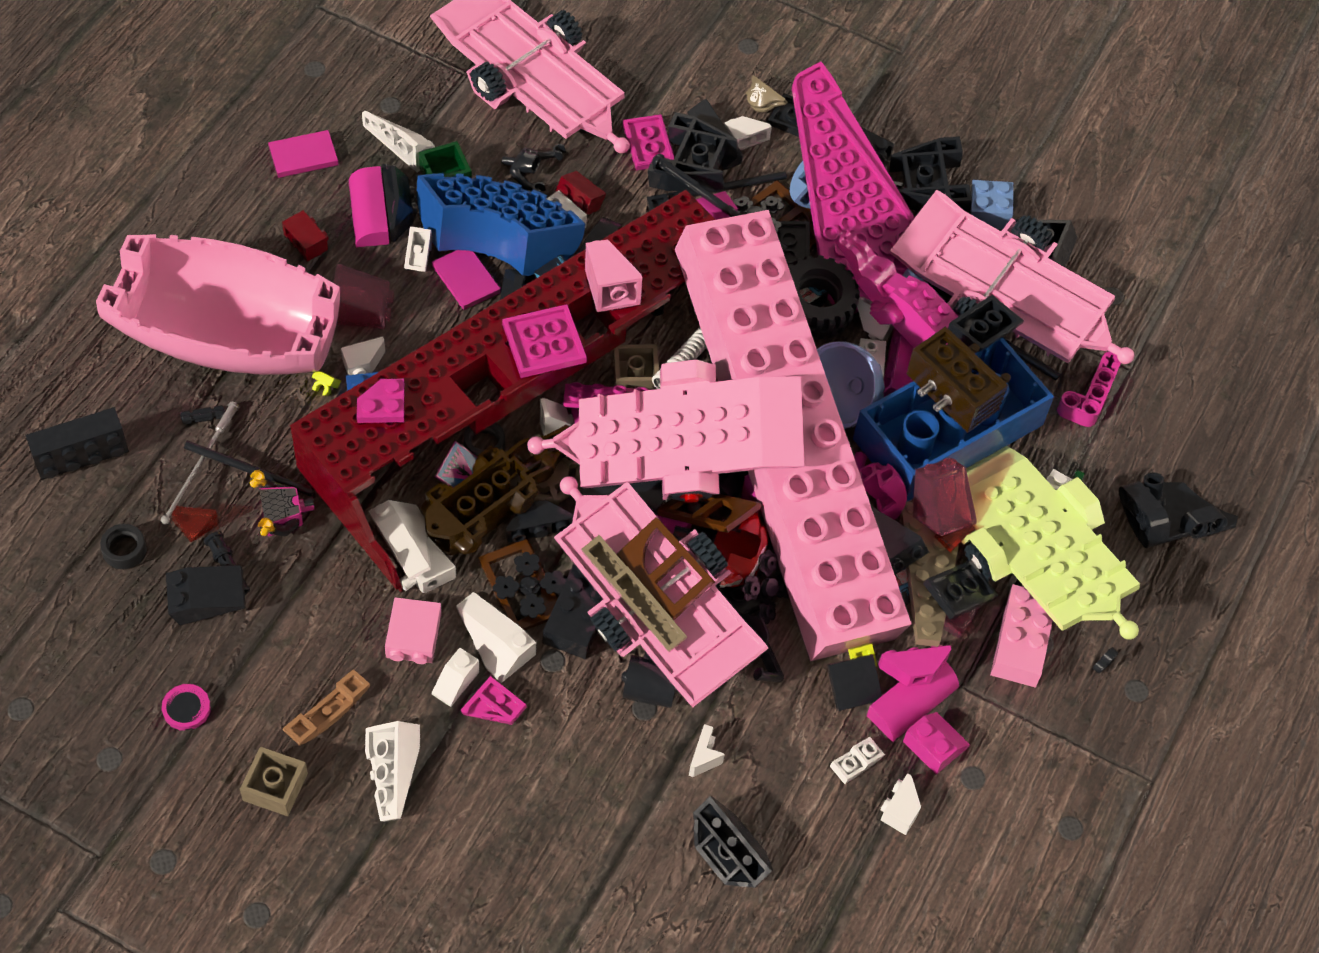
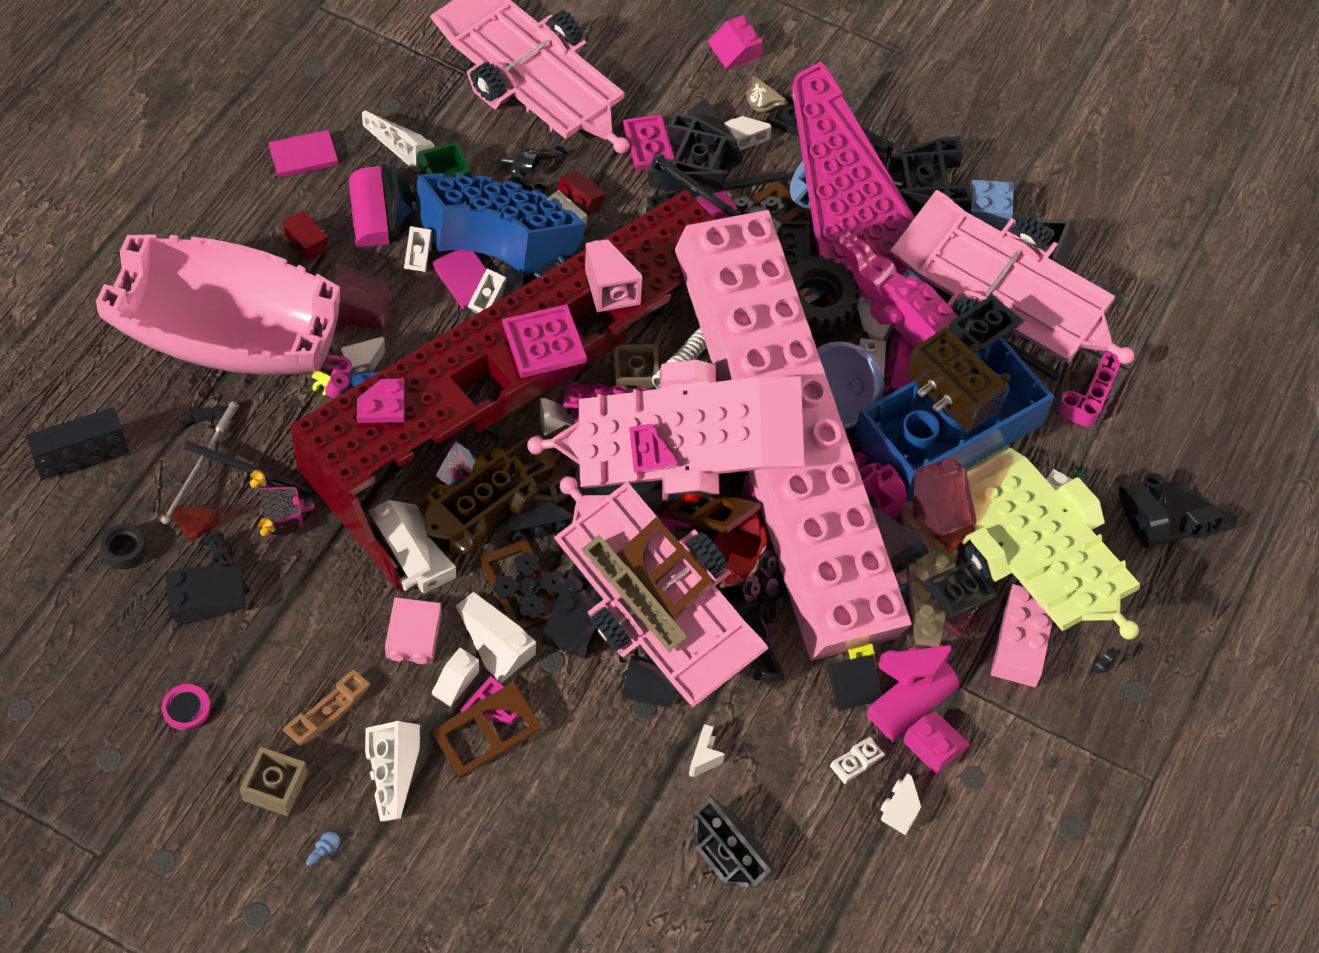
(328, 842): none -> medium blue bar
(339, 380): none -> dark pink leg
(488, 291): none -> white slope
(505, 699): none -> reddish brown window
(649, 450): none -> dark pink wing
(736, 43): none -> dark pink slope

